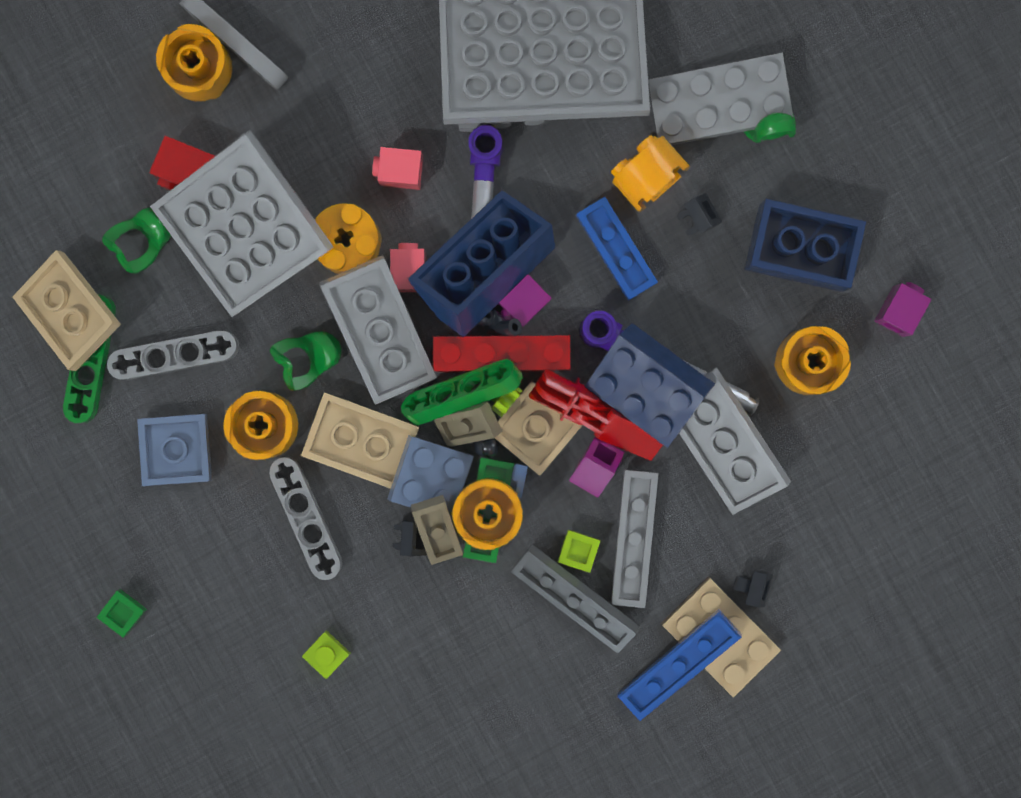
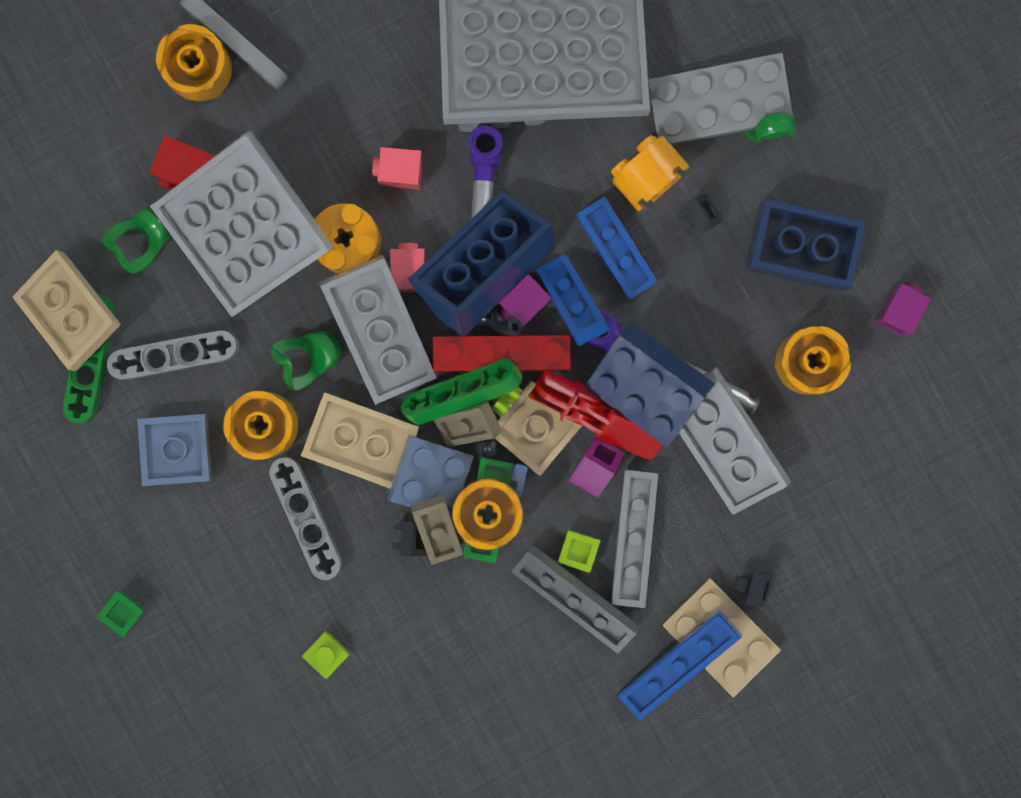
(572, 300): none -> blue plate

